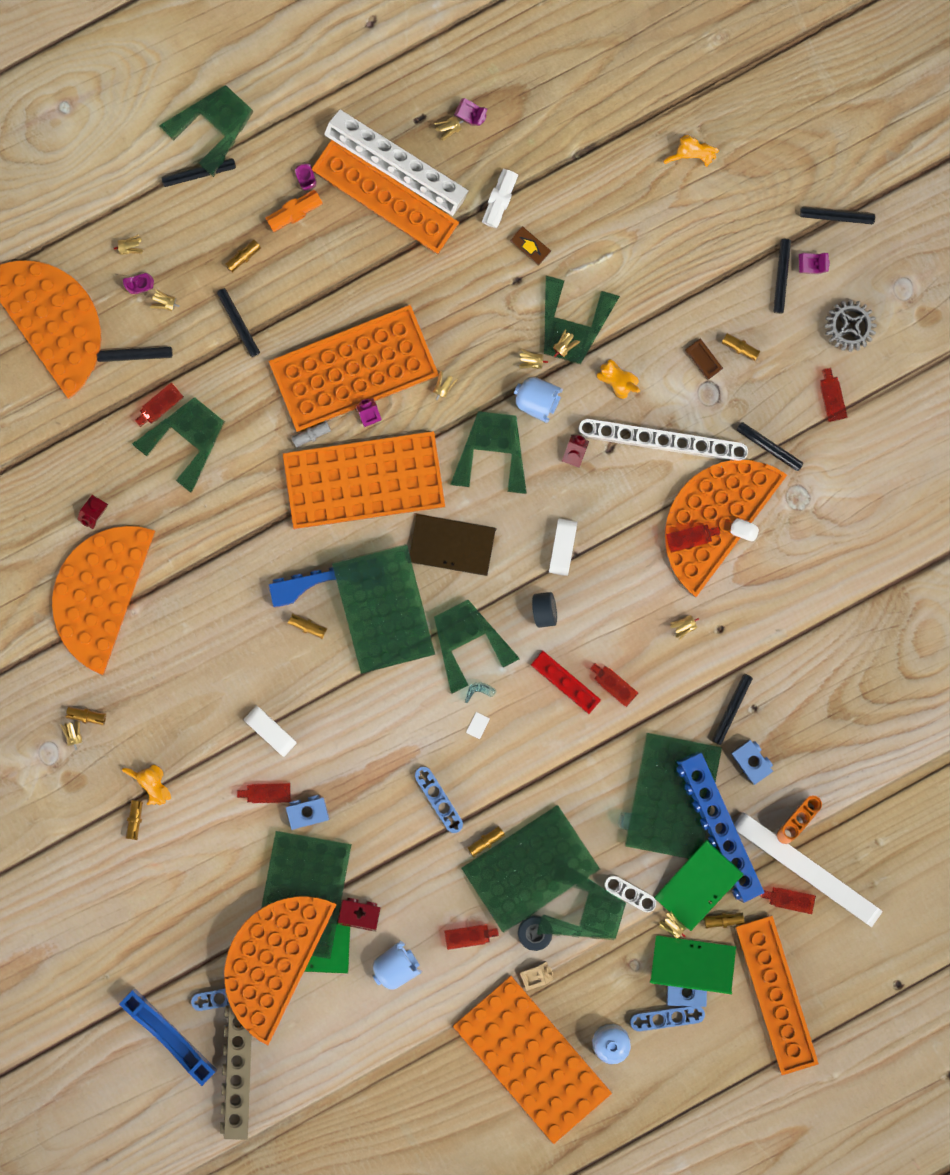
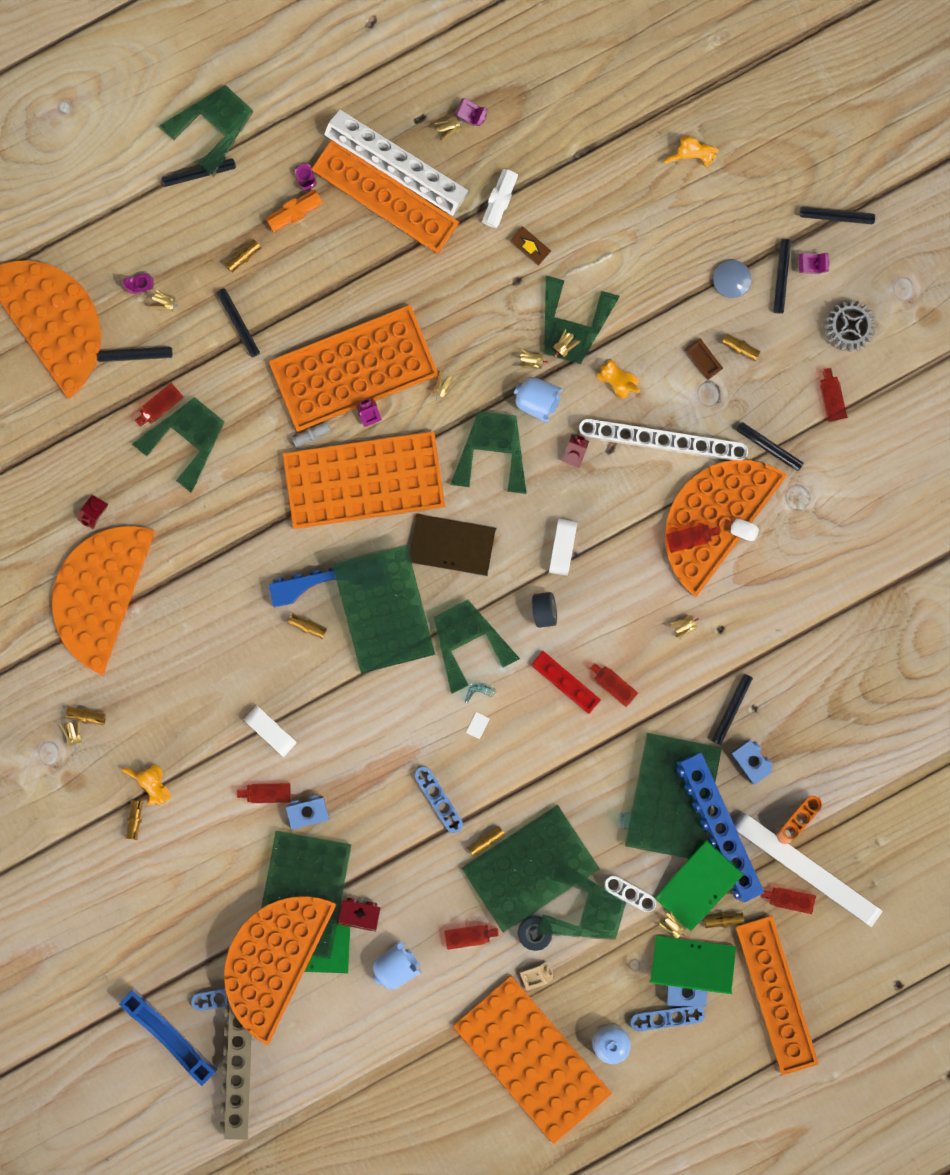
(125, 246): pearl gold piece -> none
(732, 279): none -> sand blue dish

